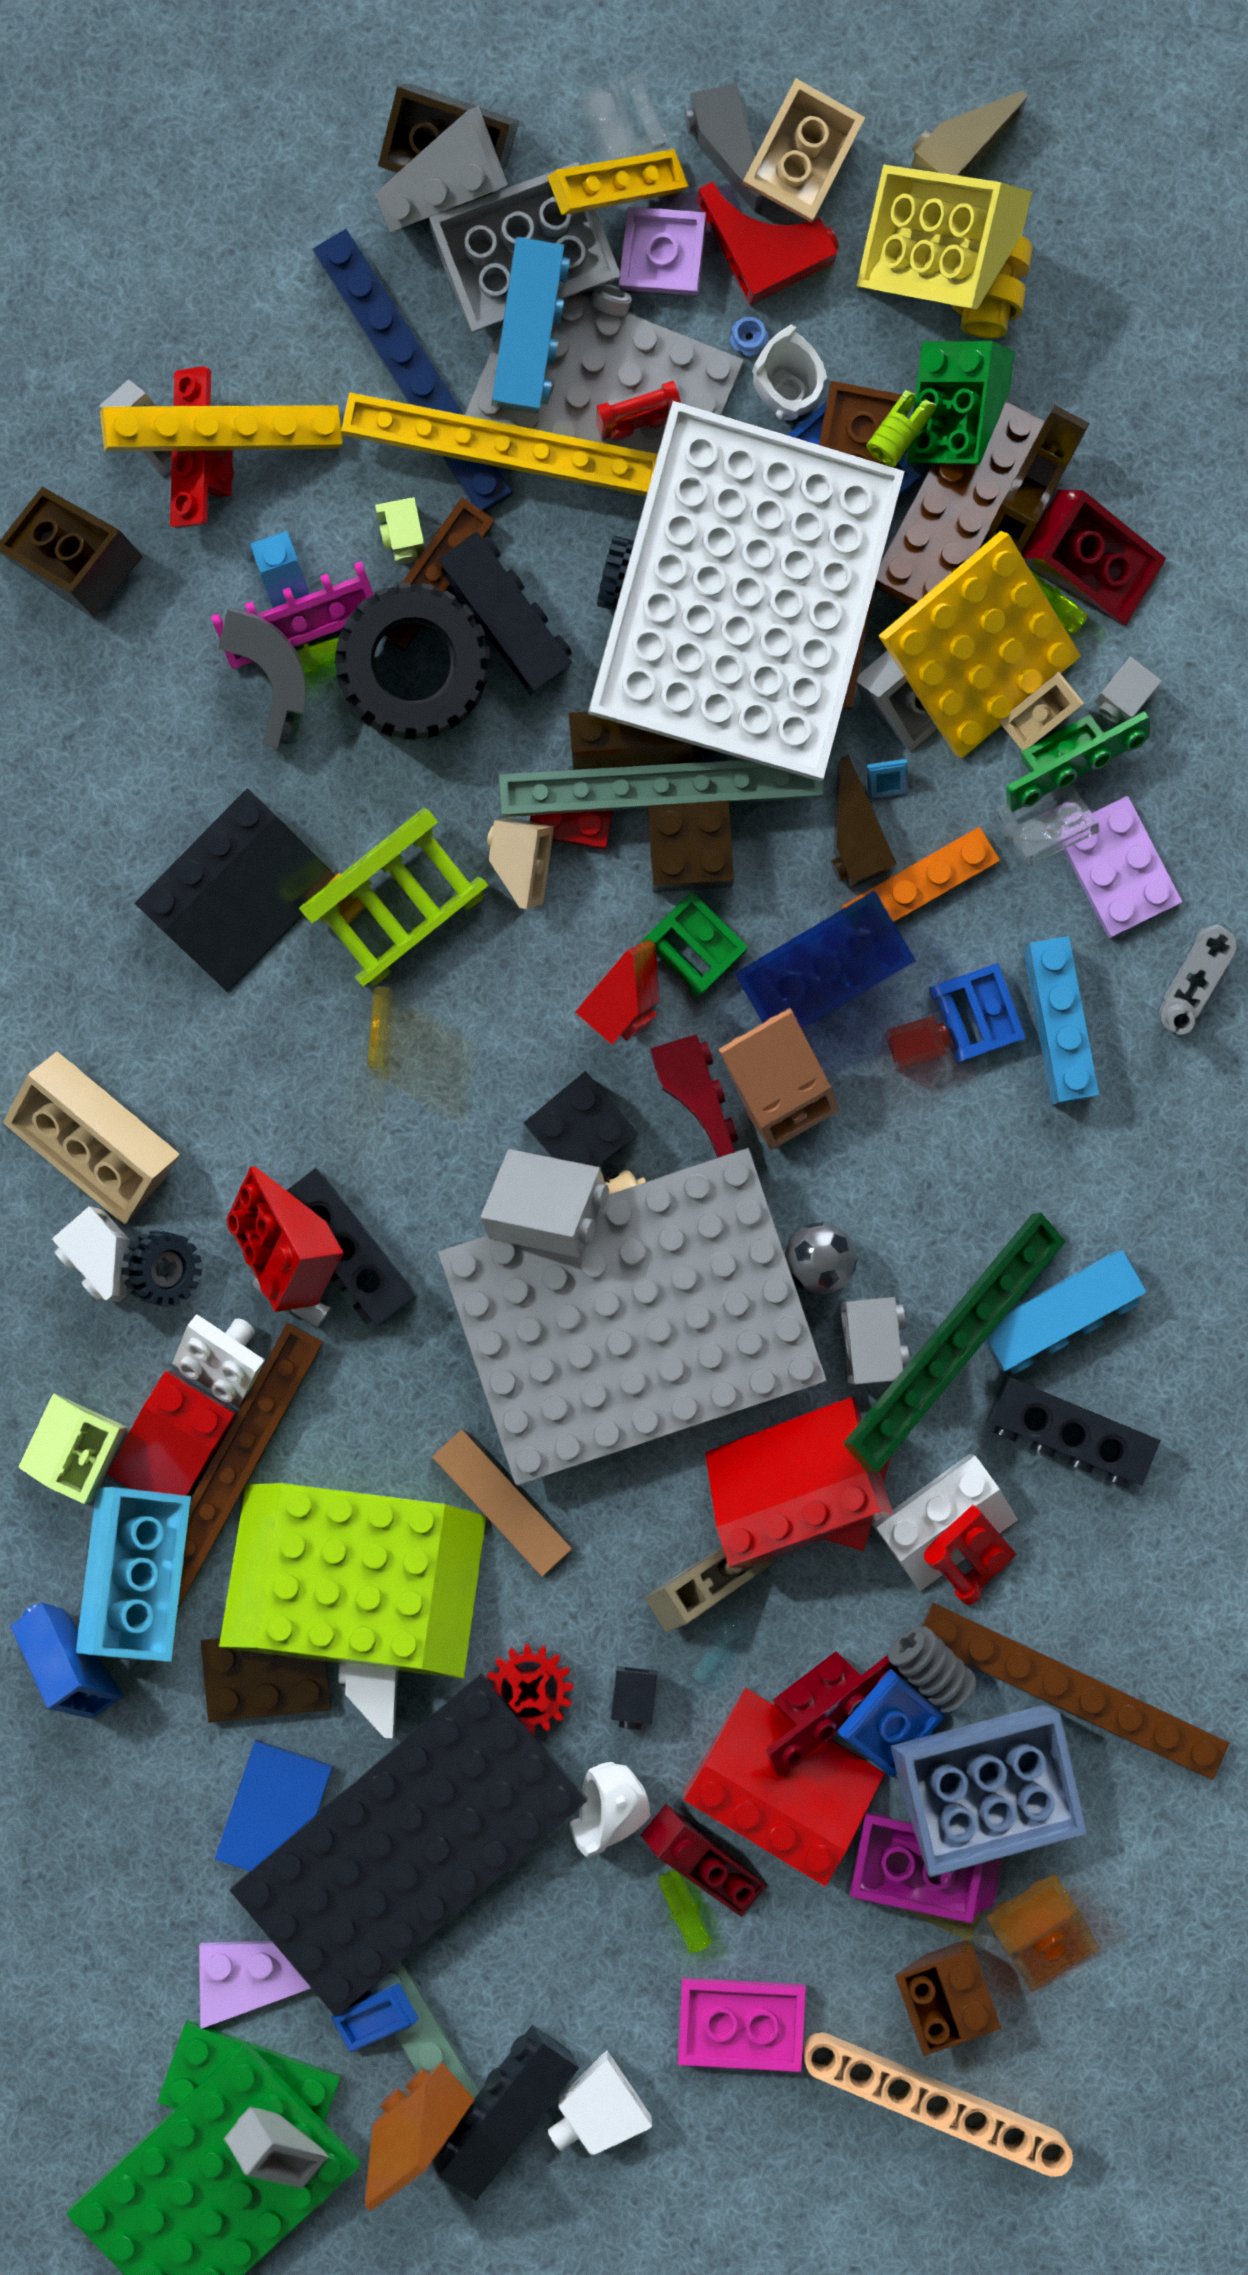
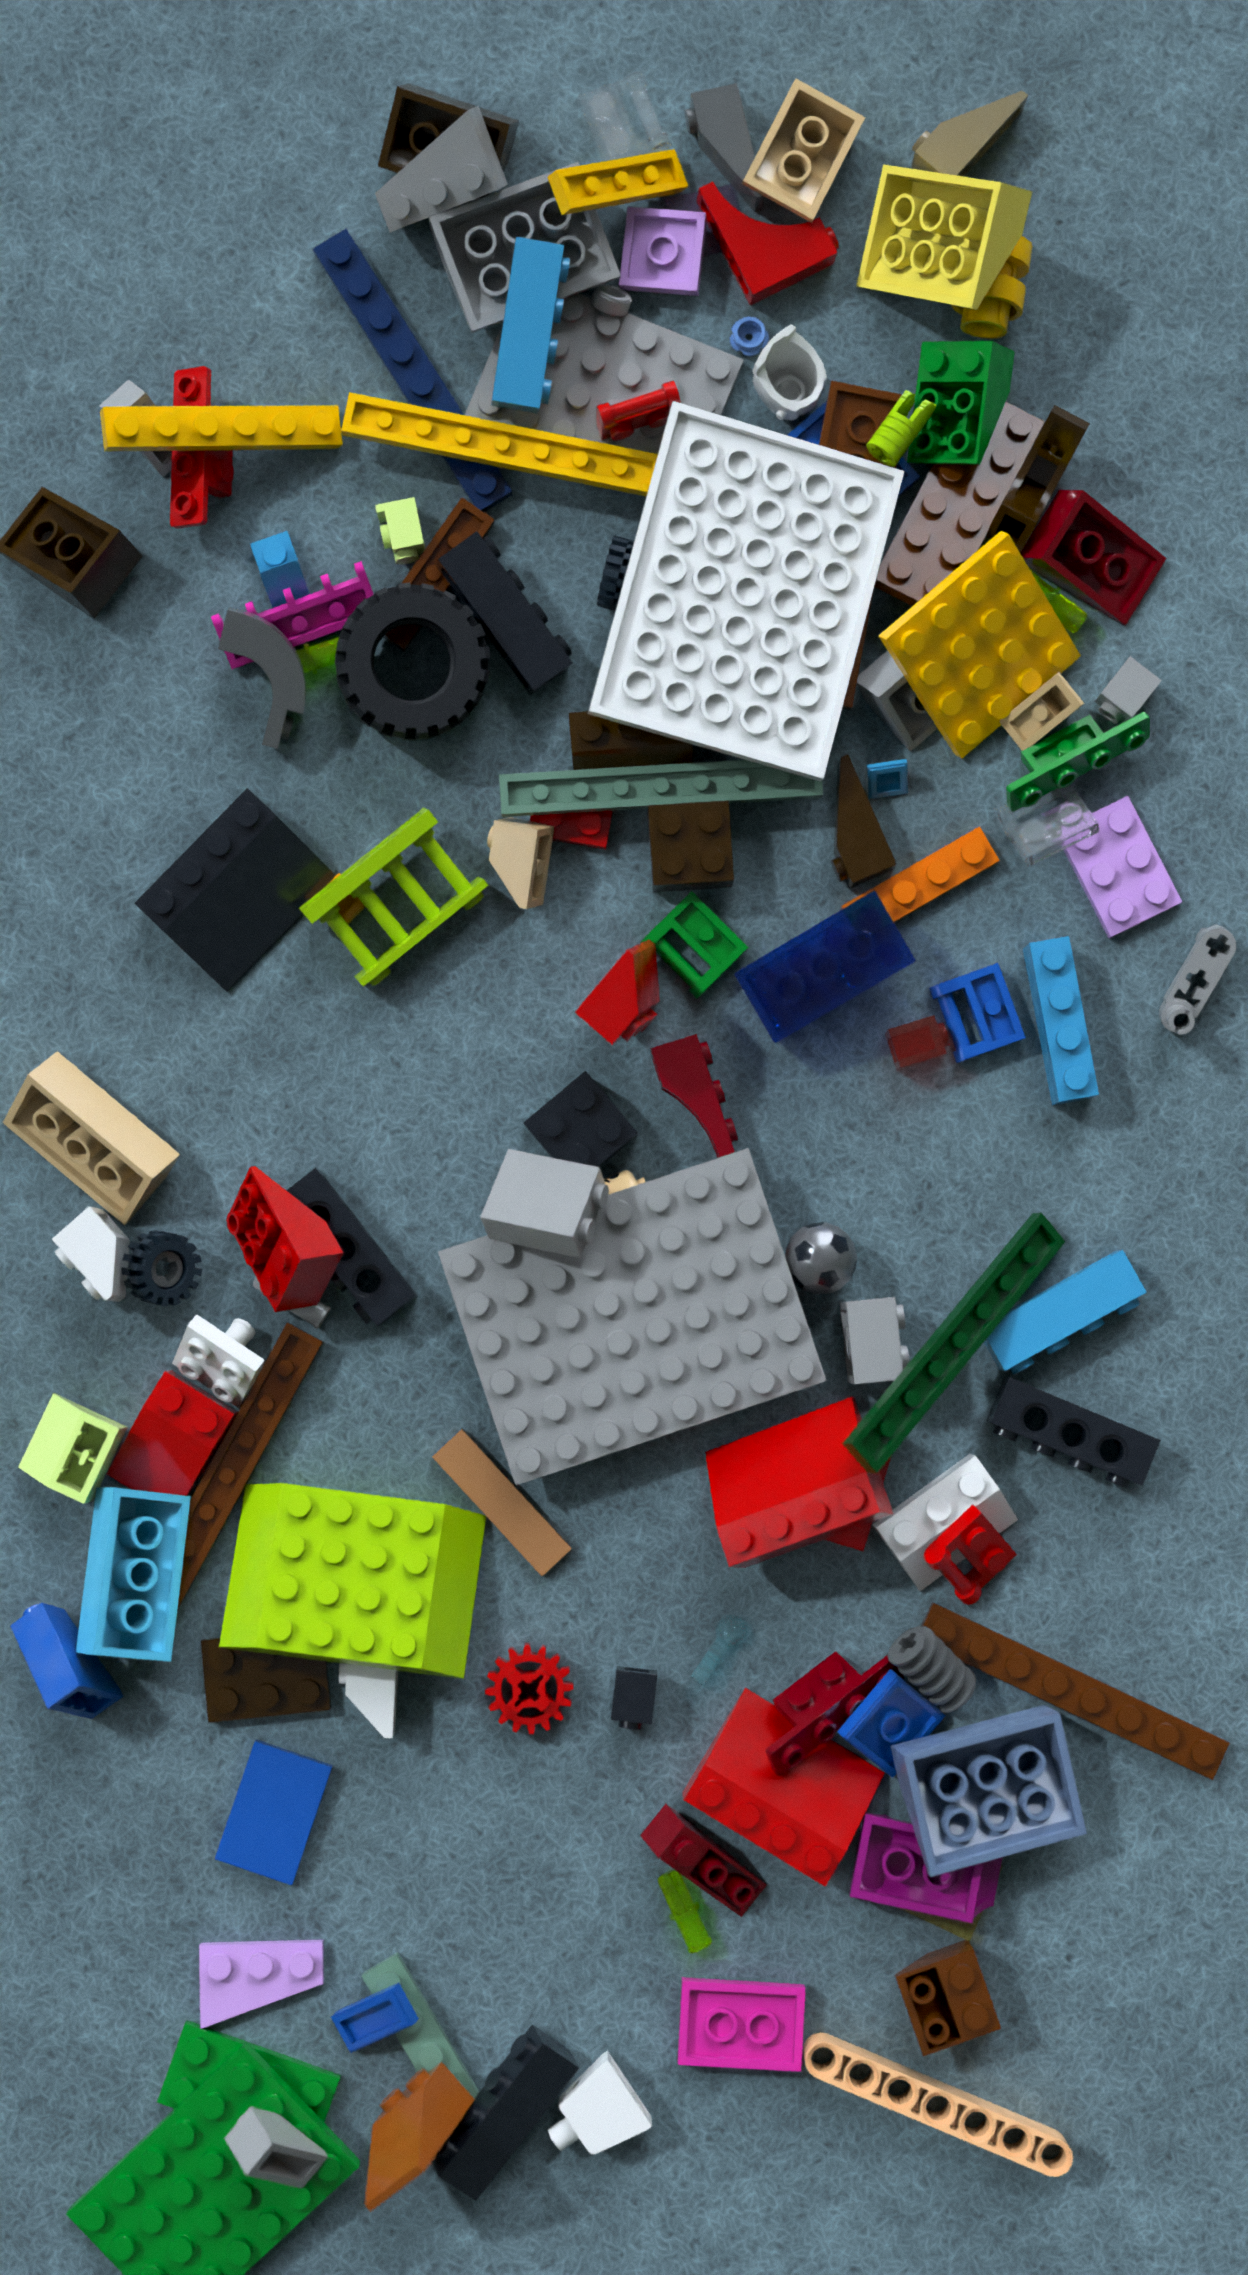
(381, 1031): clear yellow tile -> none
(408, 1844): black plate -> none
(613, 1810): white helmet -> none
(698, 1589): dark tan slope -> none
(779, 1079): nougat slope -> none
(1042, 1932): clear orange slope -> none

